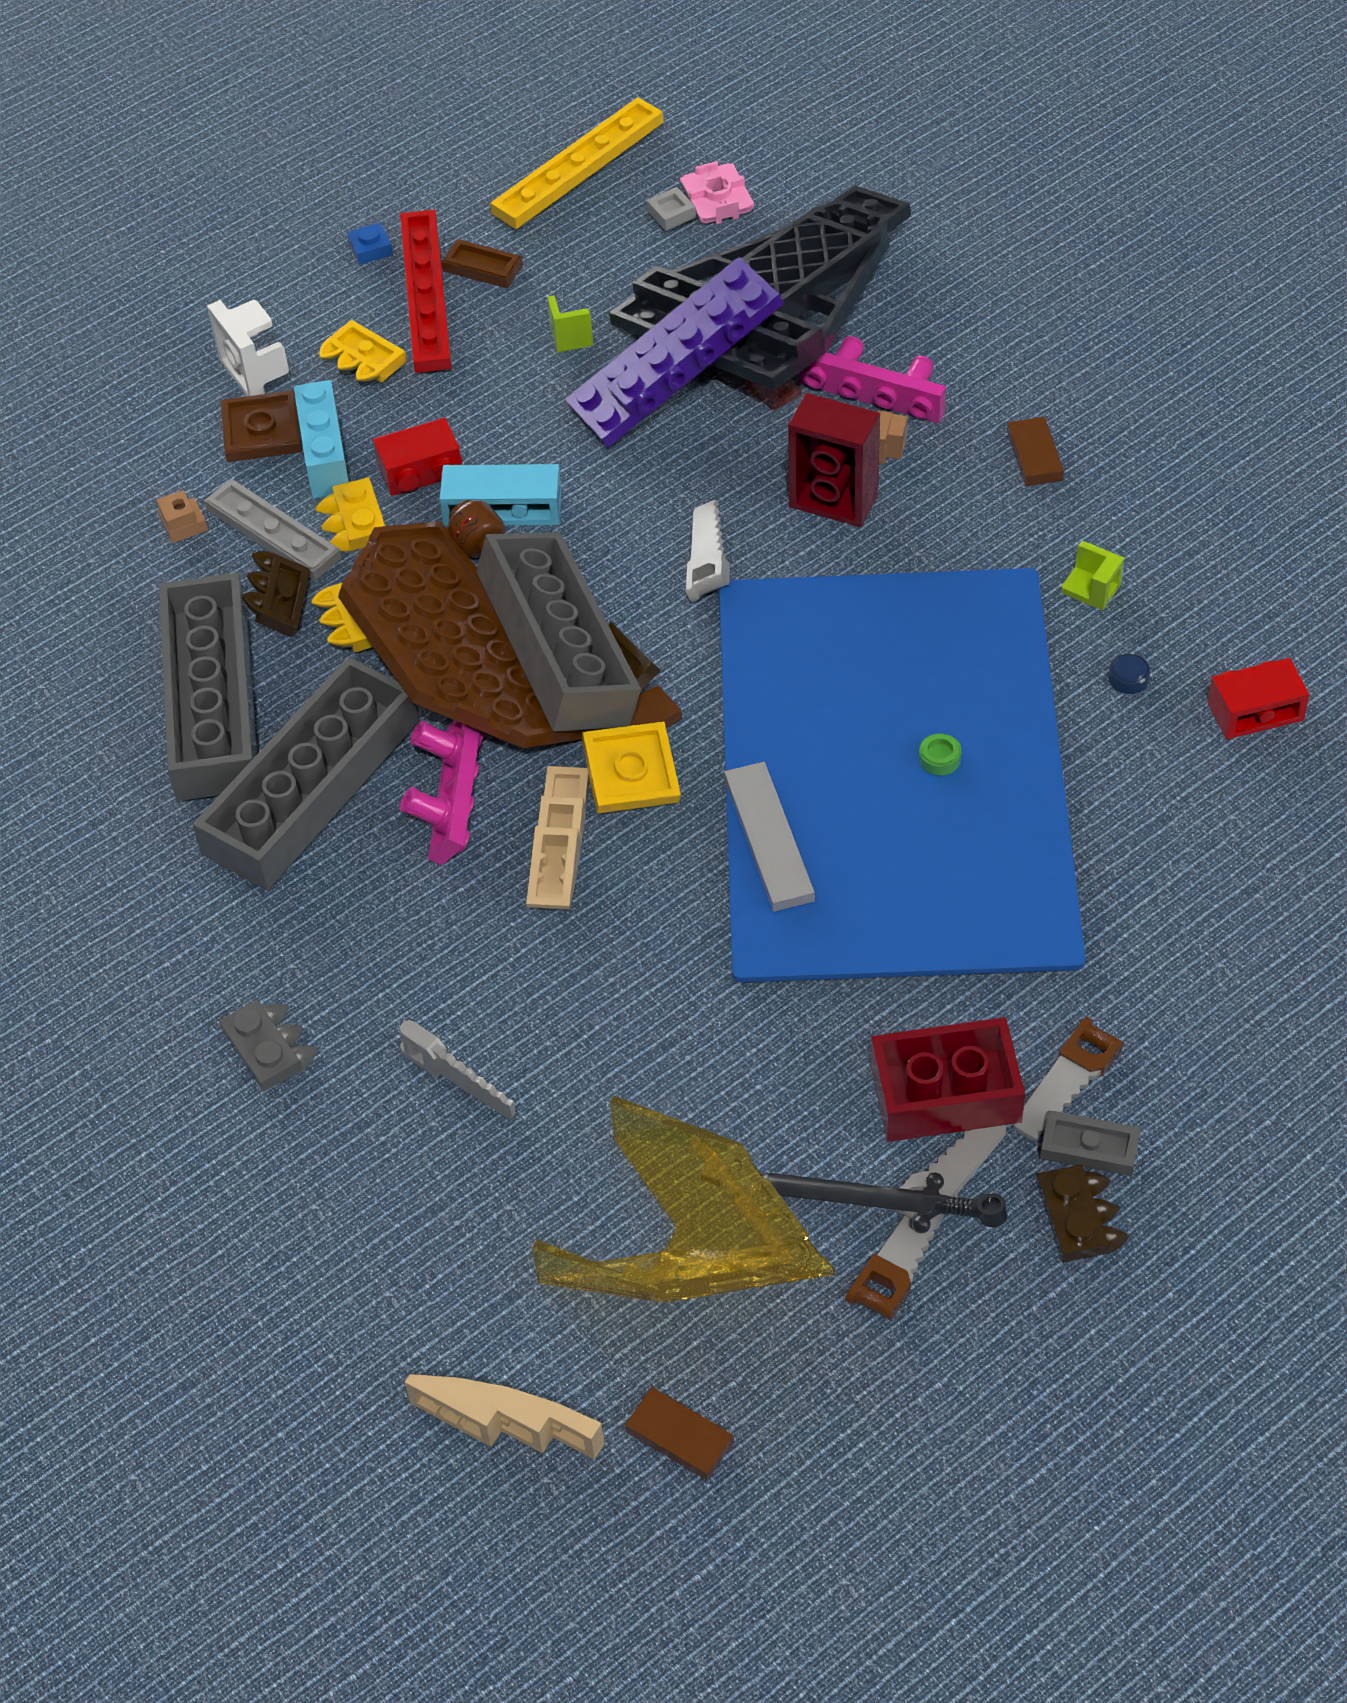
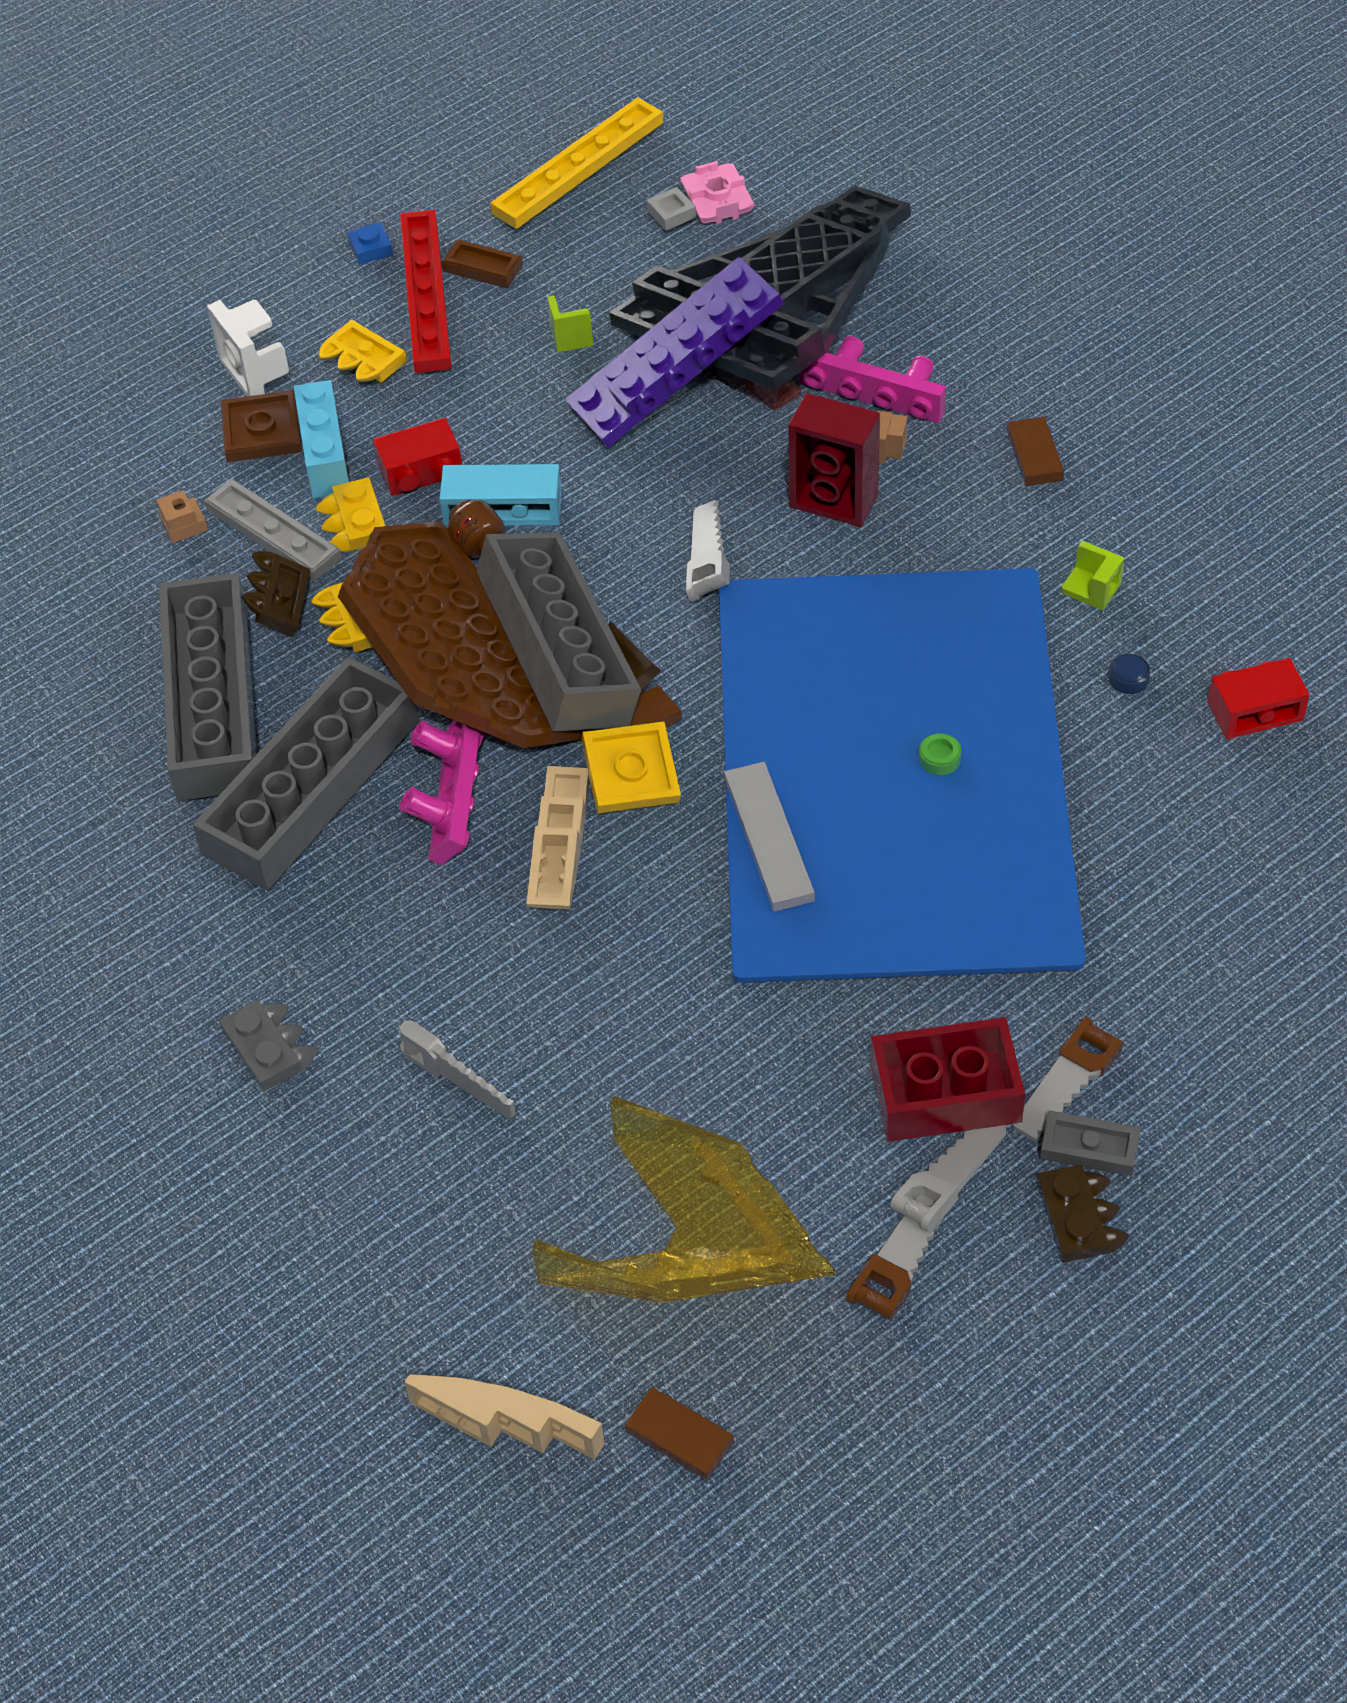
(990, 1208): black sword -> none

